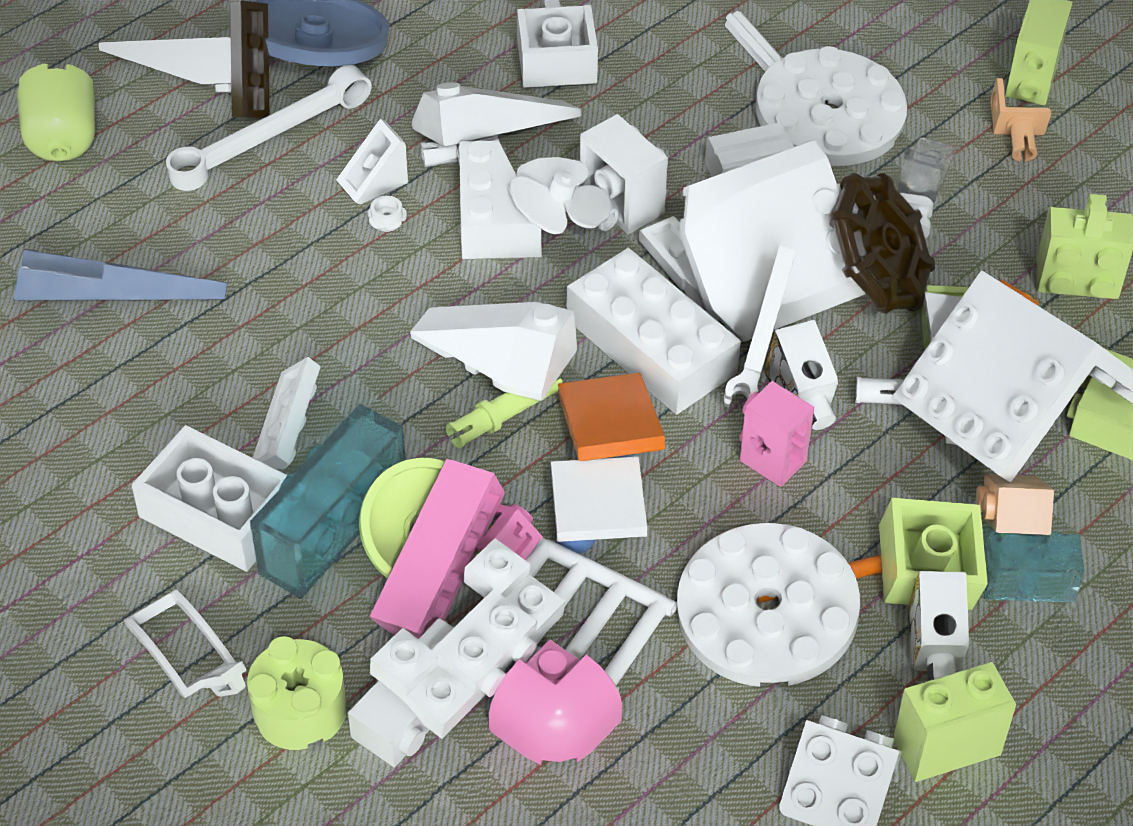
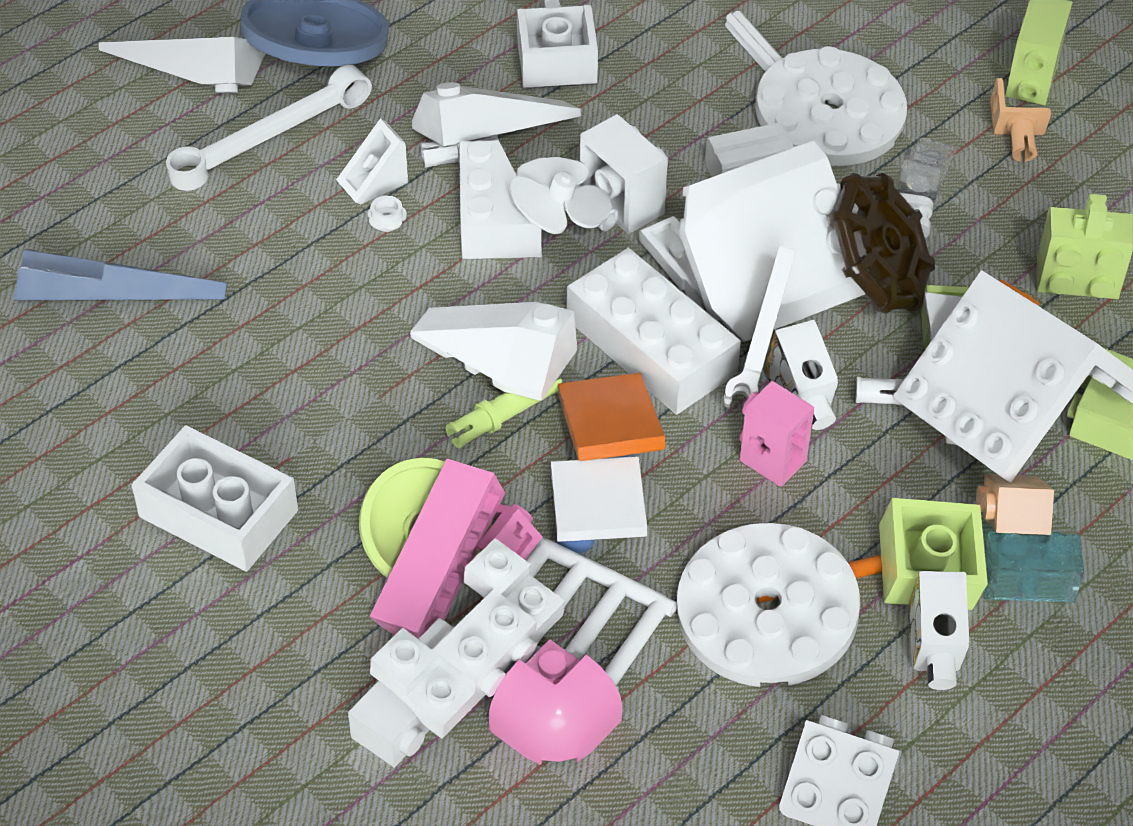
(56, 112): yellowish green cylinder -> none
(227, 673): white sword -> none
(249, 59): dark brown plate -> none
(287, 414): white plate -> none
(297, 693): yellowish green brick -> none
(320, 504): clear light blue brick -> none
(953, 721): yellowish green piece -> none

